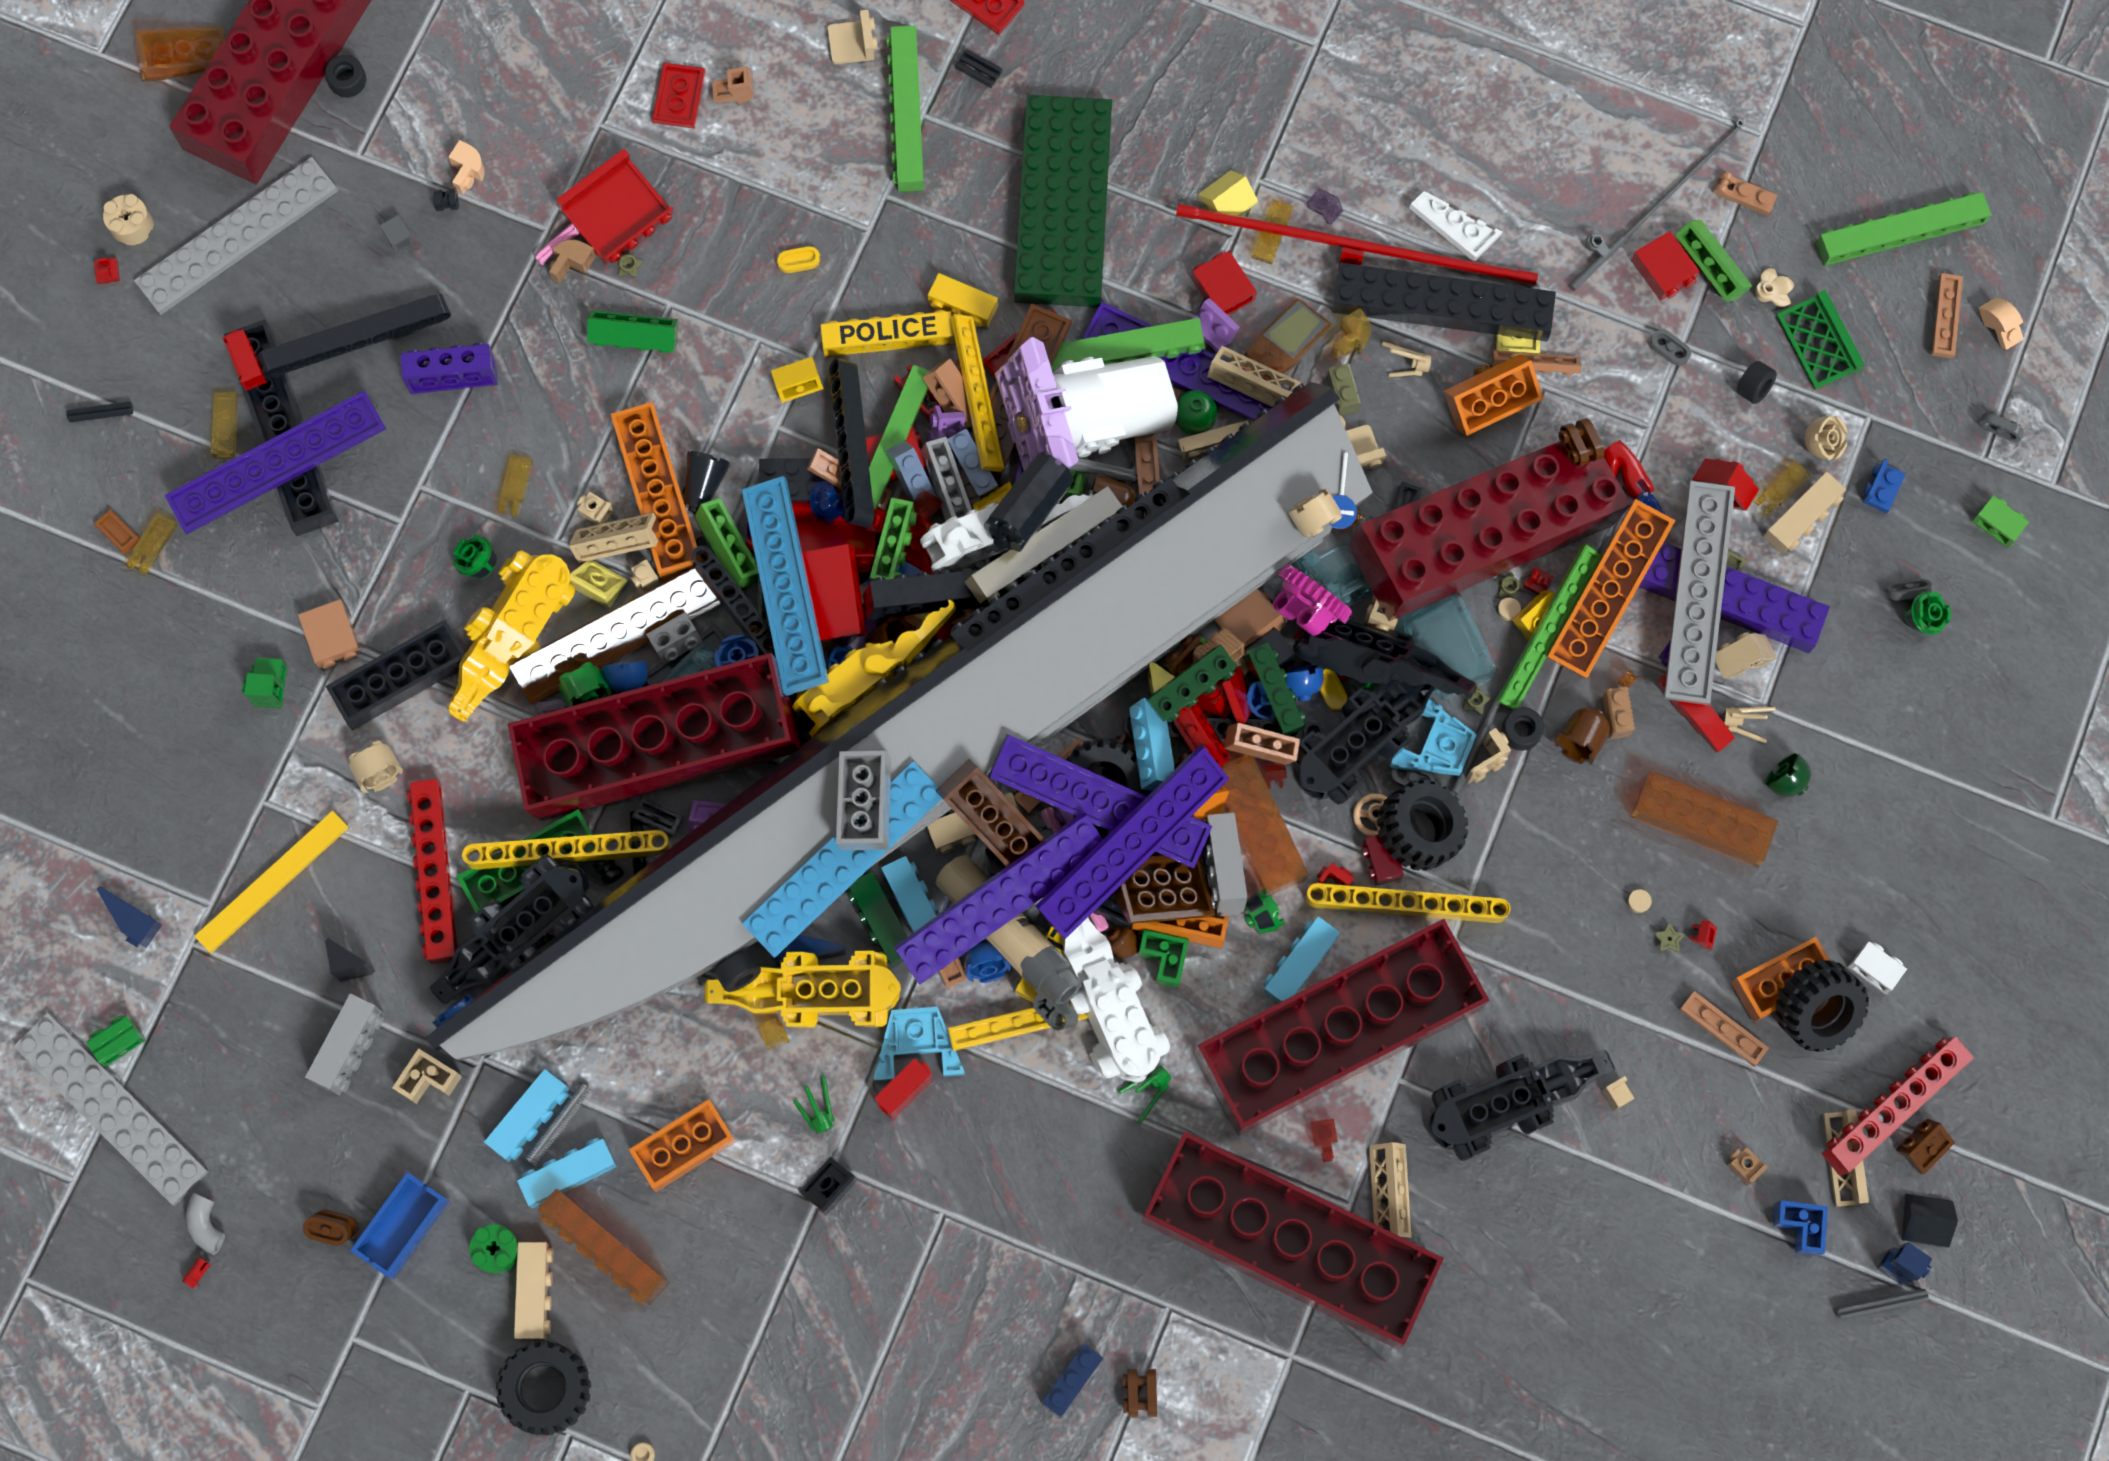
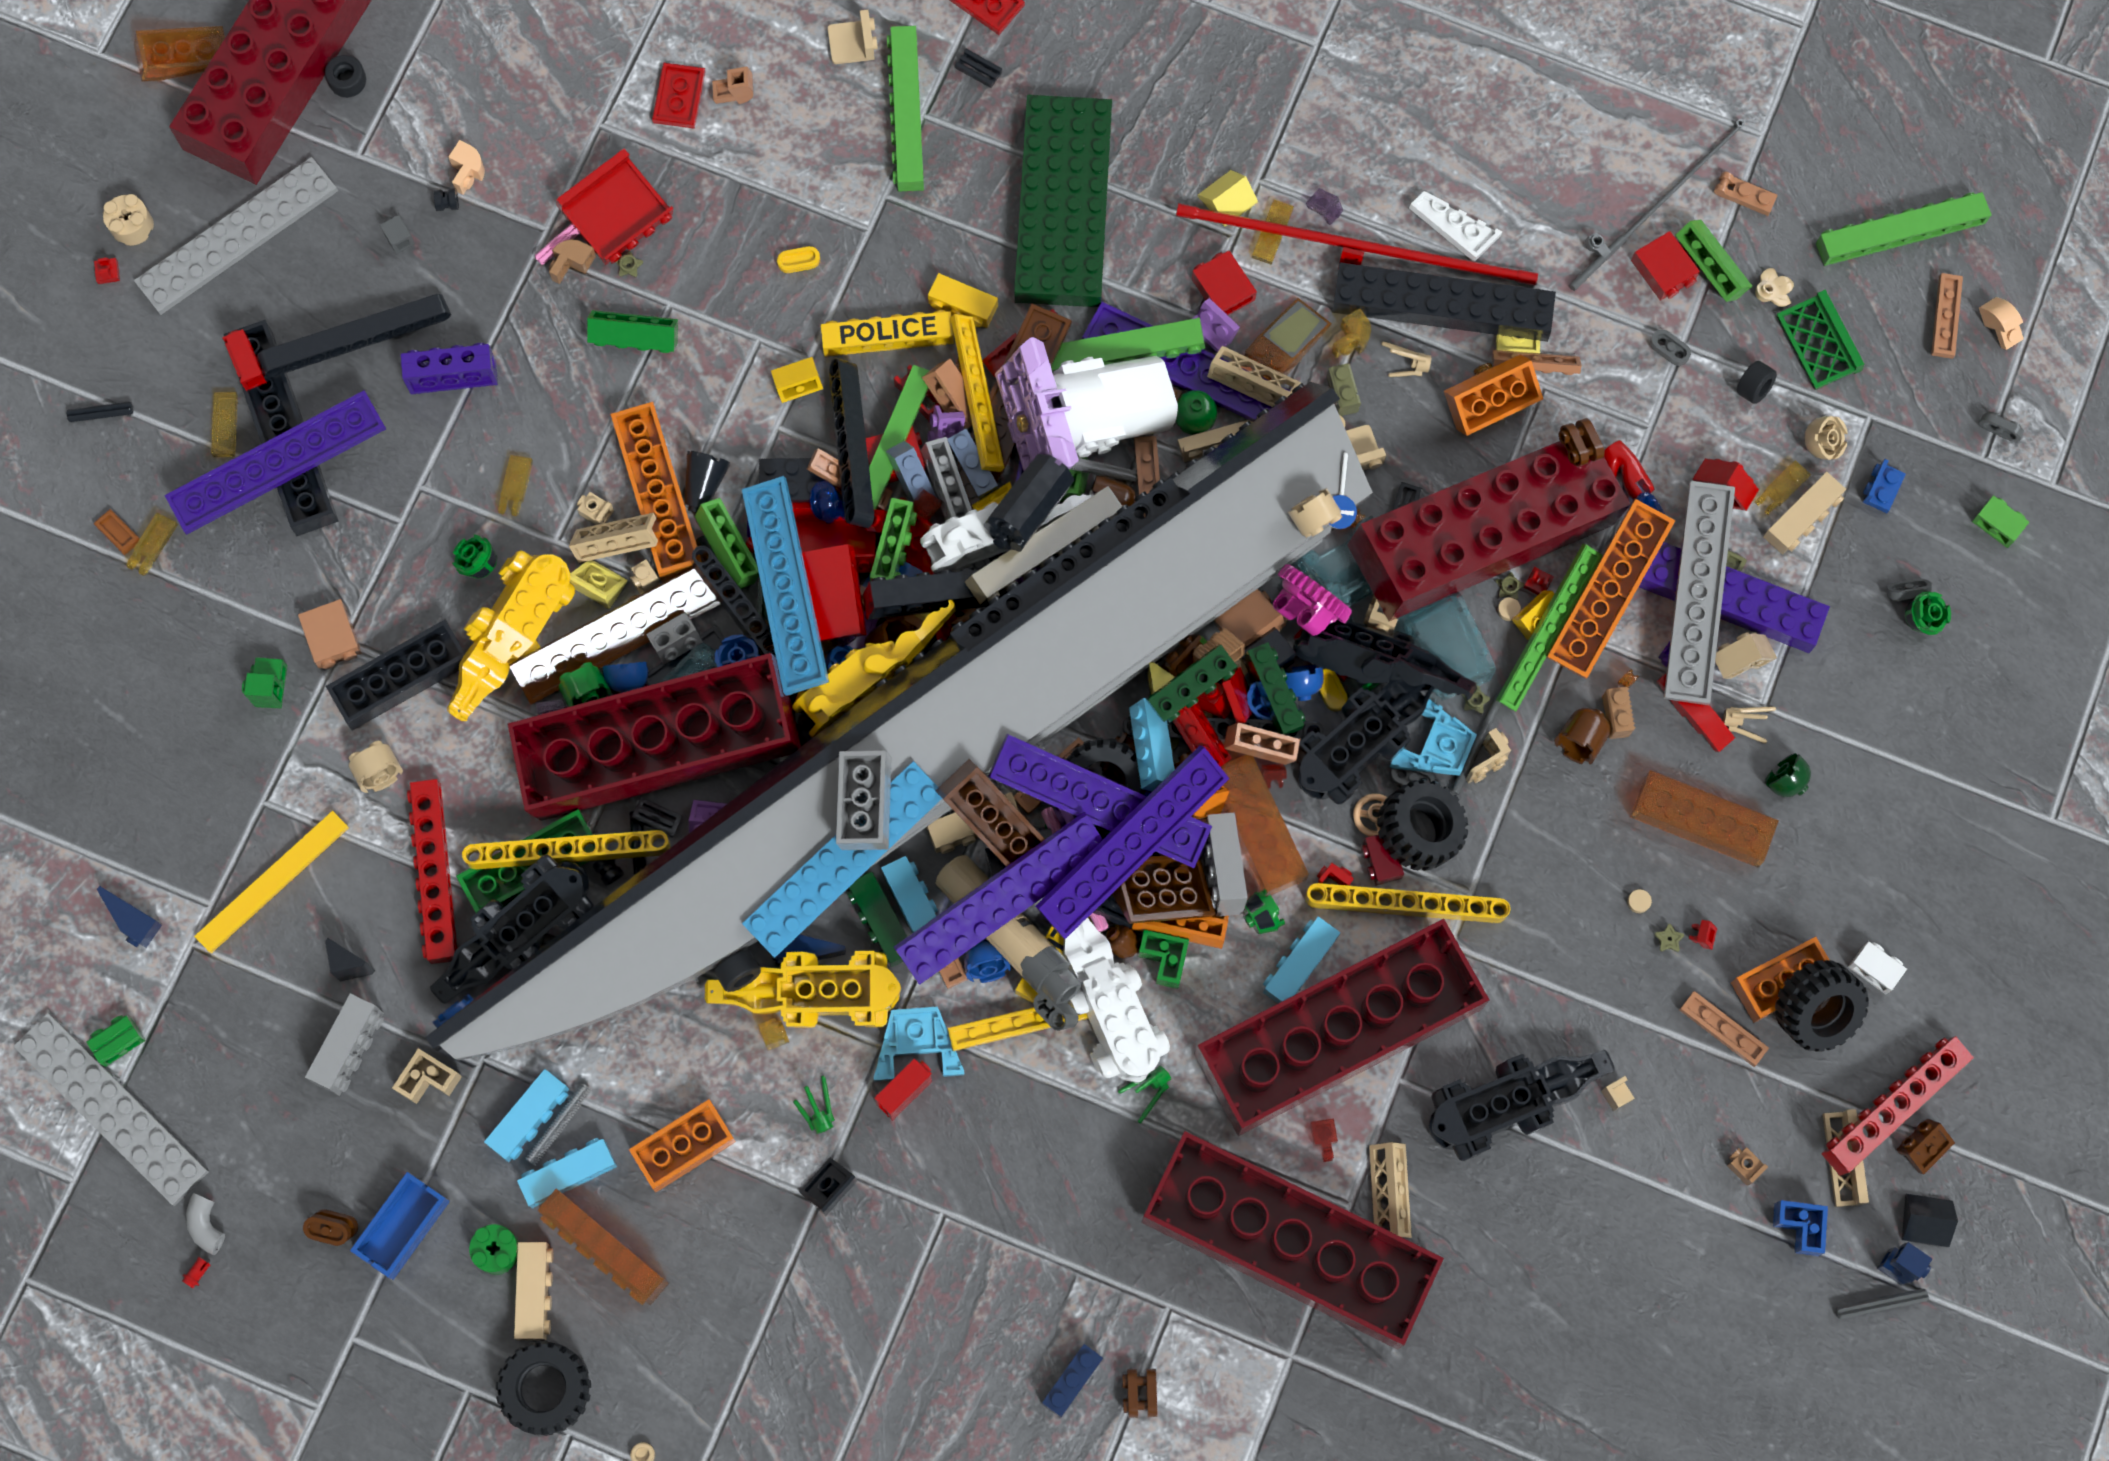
(1528, 716): black tyre -> none

